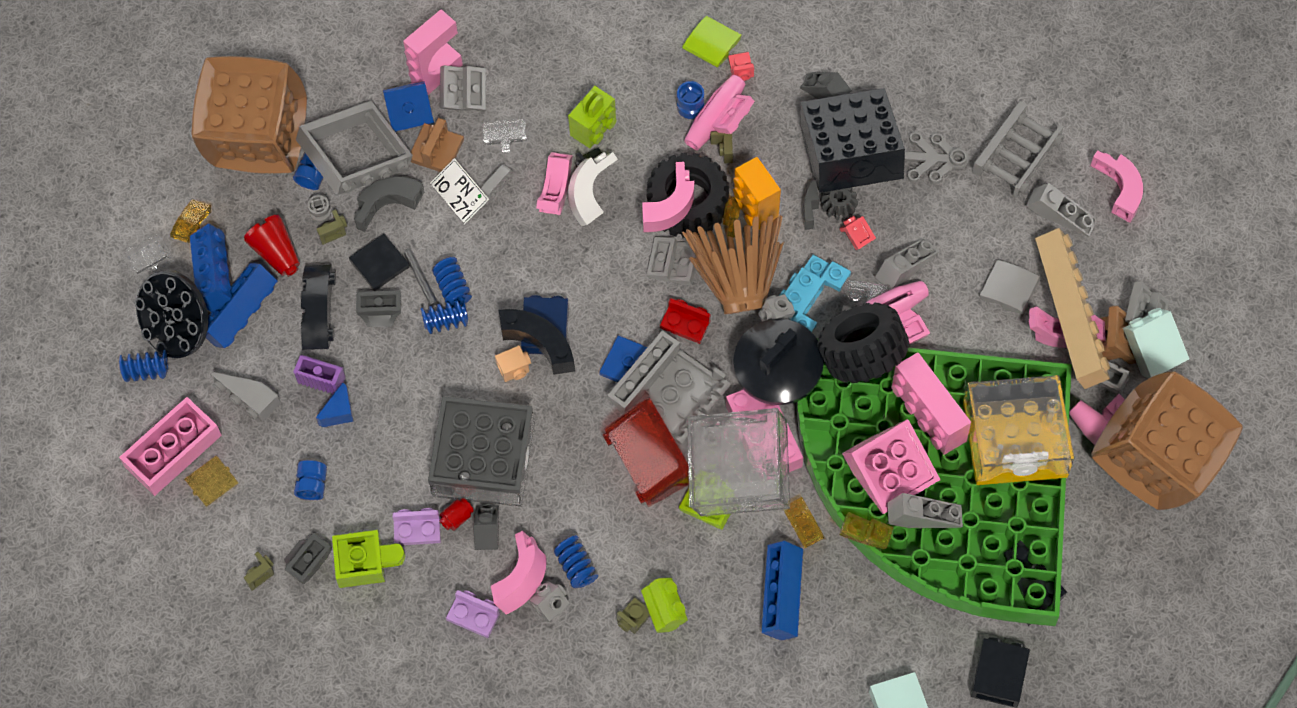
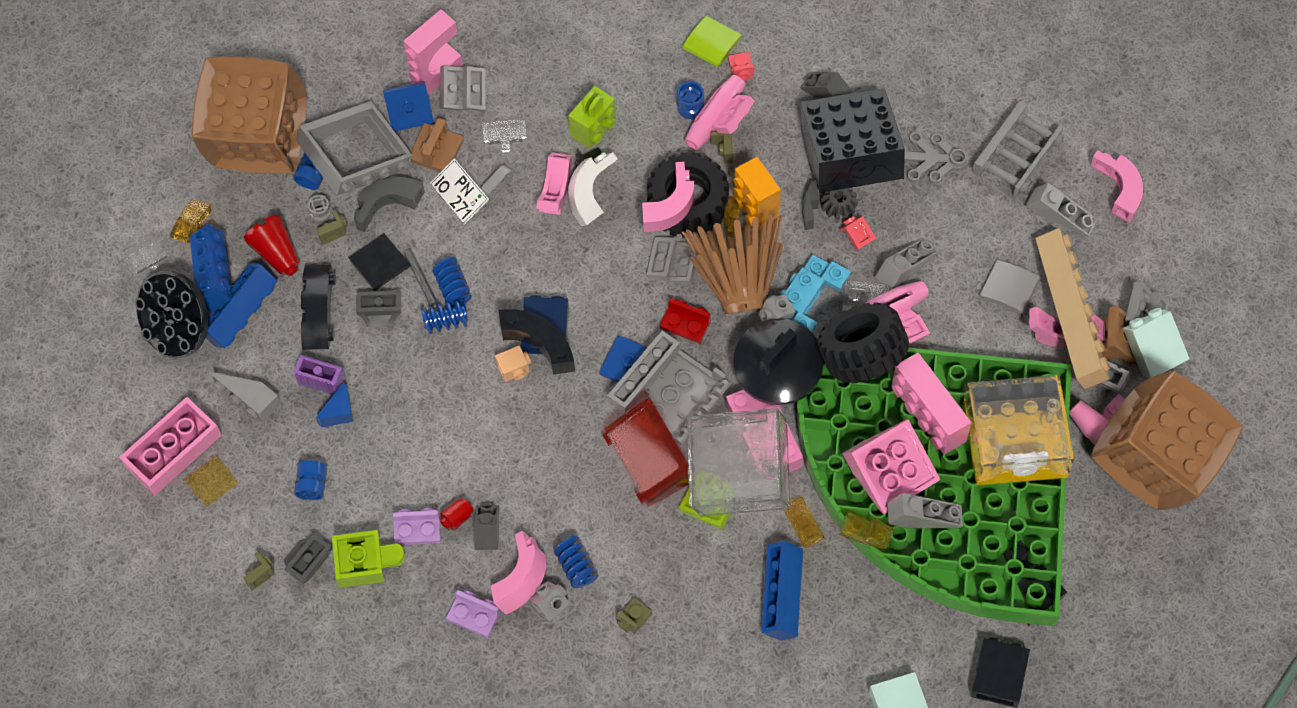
(144, 367): blue piece -> none
(481, 451): dark grey piece -> none
(664, 605): lime brick -> none

